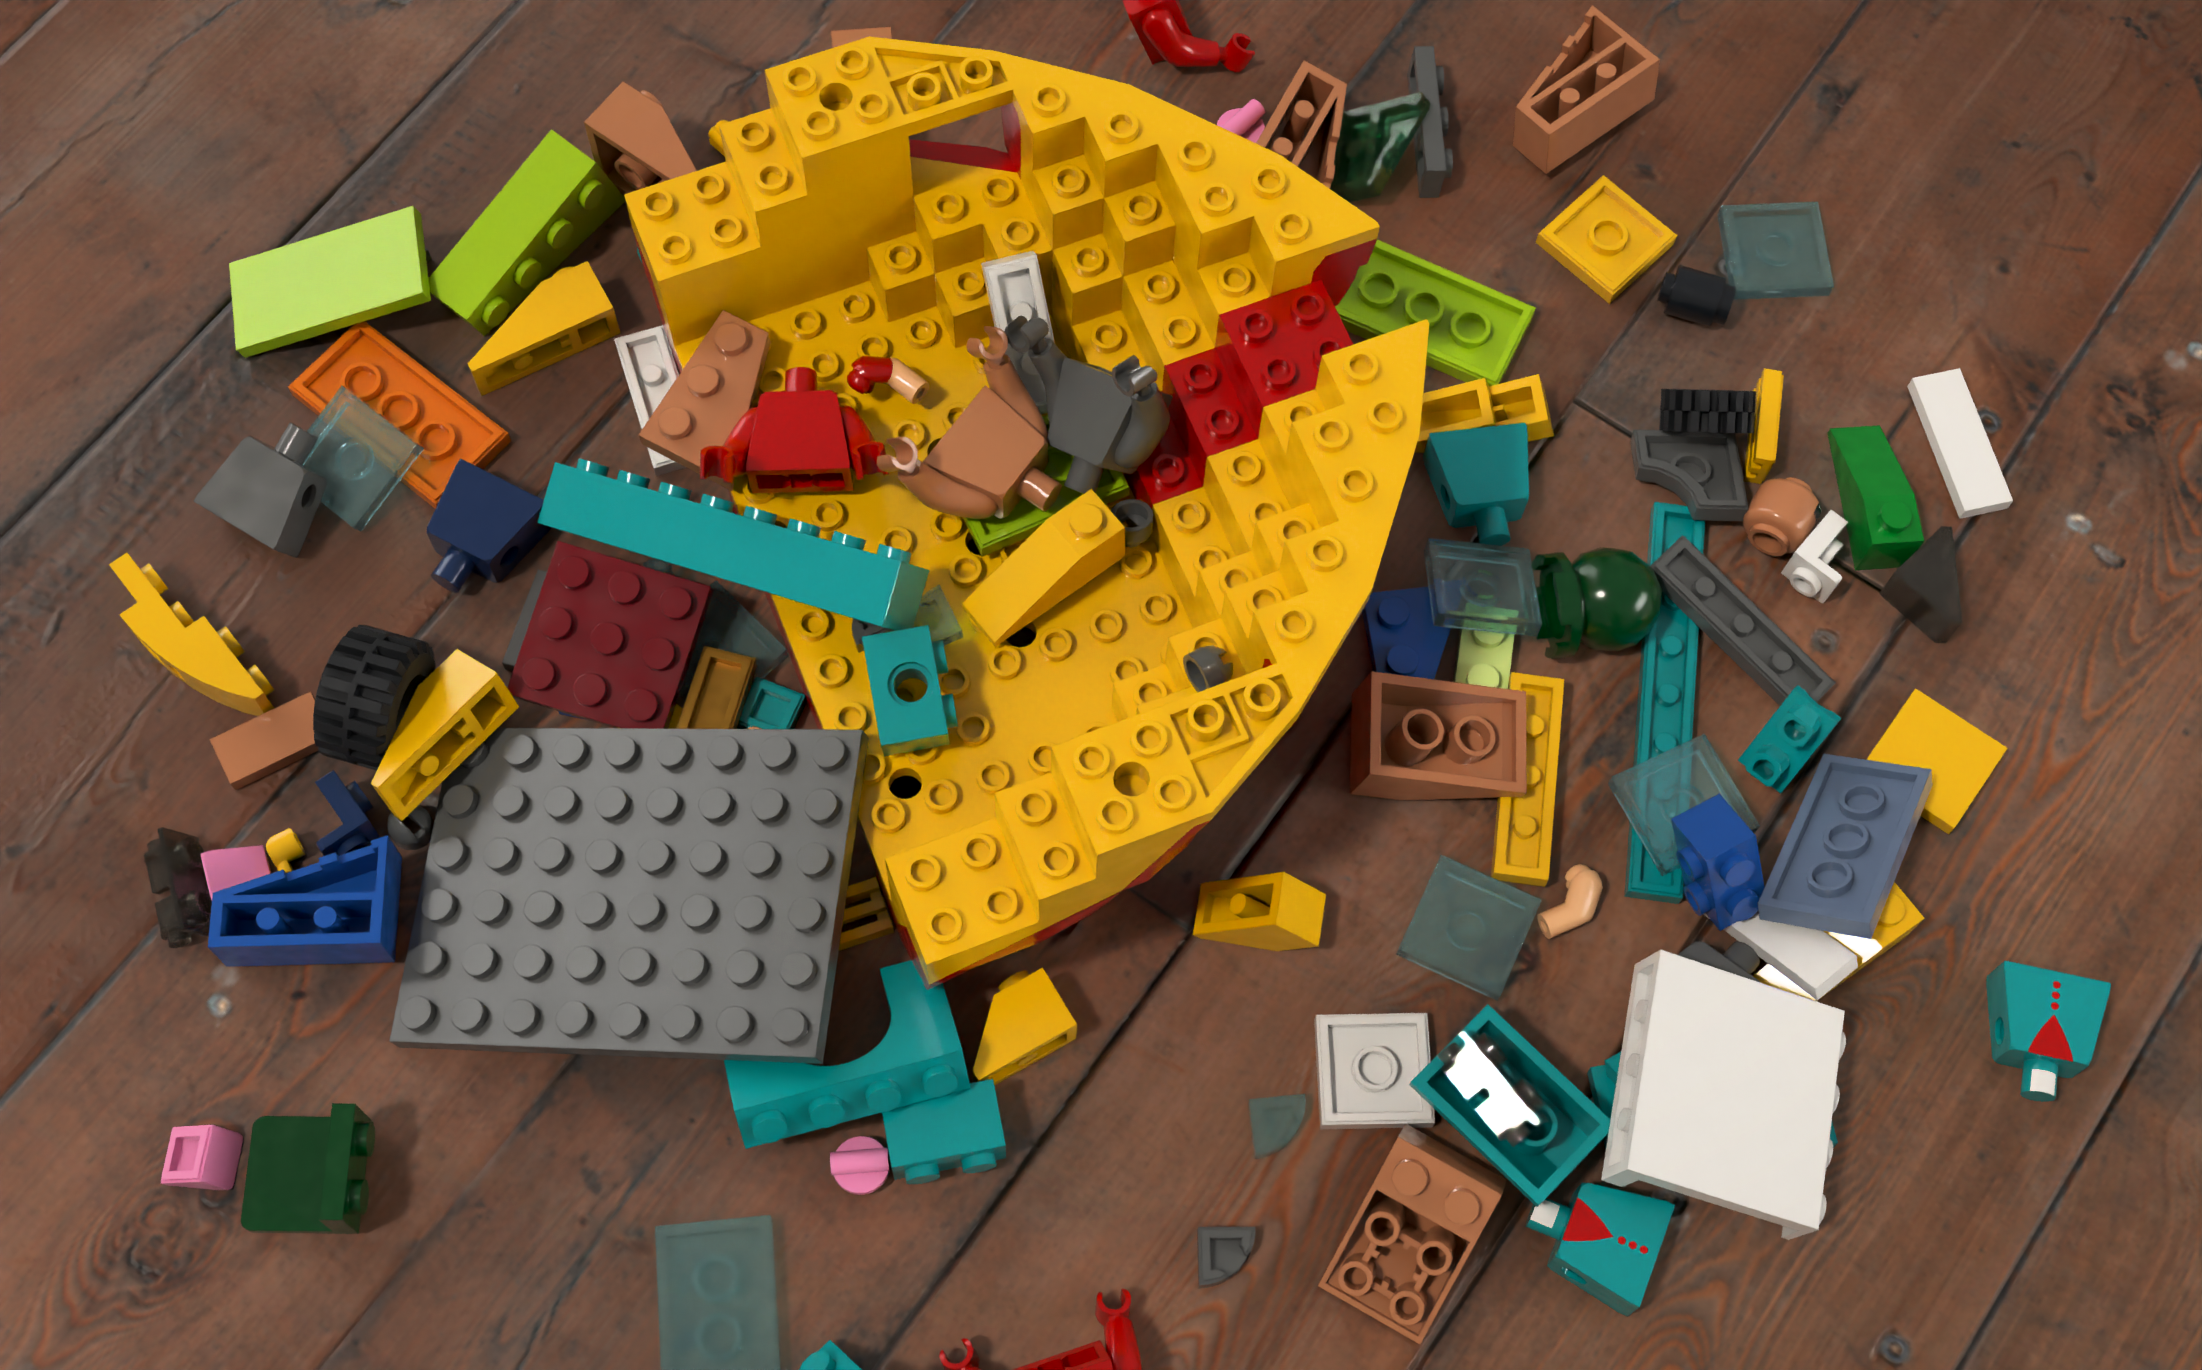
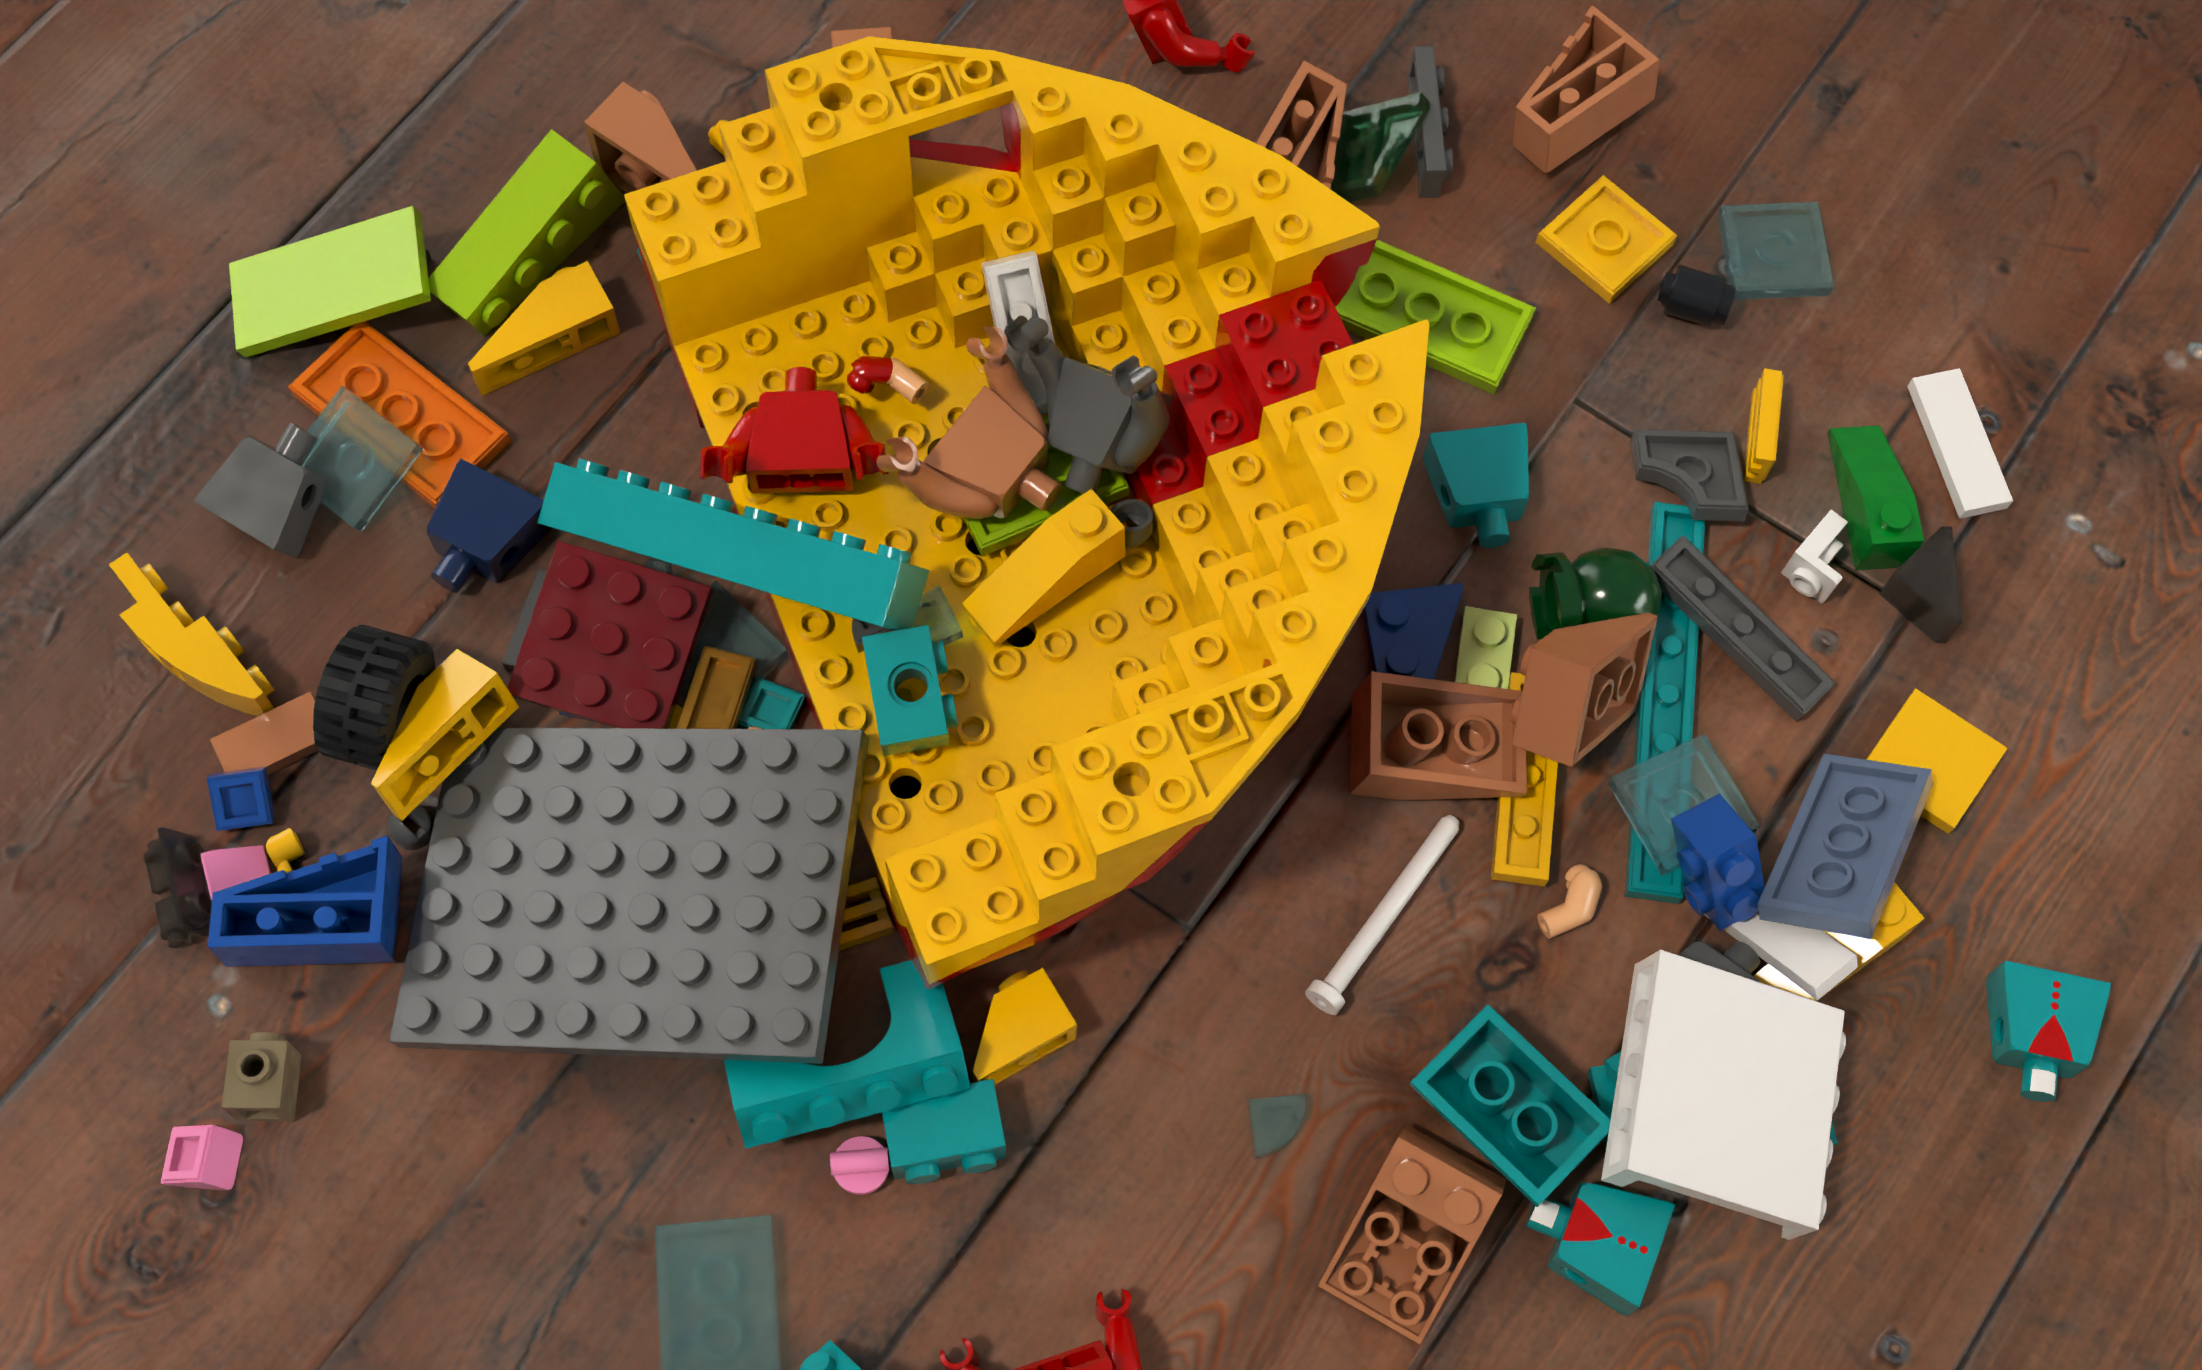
(241, 798): none -> blue tile
(262, 1078): none -> dark tan brick
(308, 1173): dark green bracket -> none
(350, 805): dark blue bracket -> none
(649, 375): white tile -> none
(709, 393): nougat wing -> none
(1206, 668): dark grey hinge -> none
(1222, 1253): dark grey tile -> none
(1245, 121): bright pink plate -> none
(1261, 912): yellow slope -> none
(1327, 993): none -> white bar
(1368, 1070): white tile -> none
(1469, 927): clear light blue tile -> none
(1481, 405): yellow slope -> none
(1482, 587): clear light blue tile -> none
(1510, 1101): clear smoke hinge -> none
(1581, 686): none -> nougat slope
(1707, 411): black tyre -> none
(1781, 516): nougat head -> none
(1788, 740): teal hips -> none

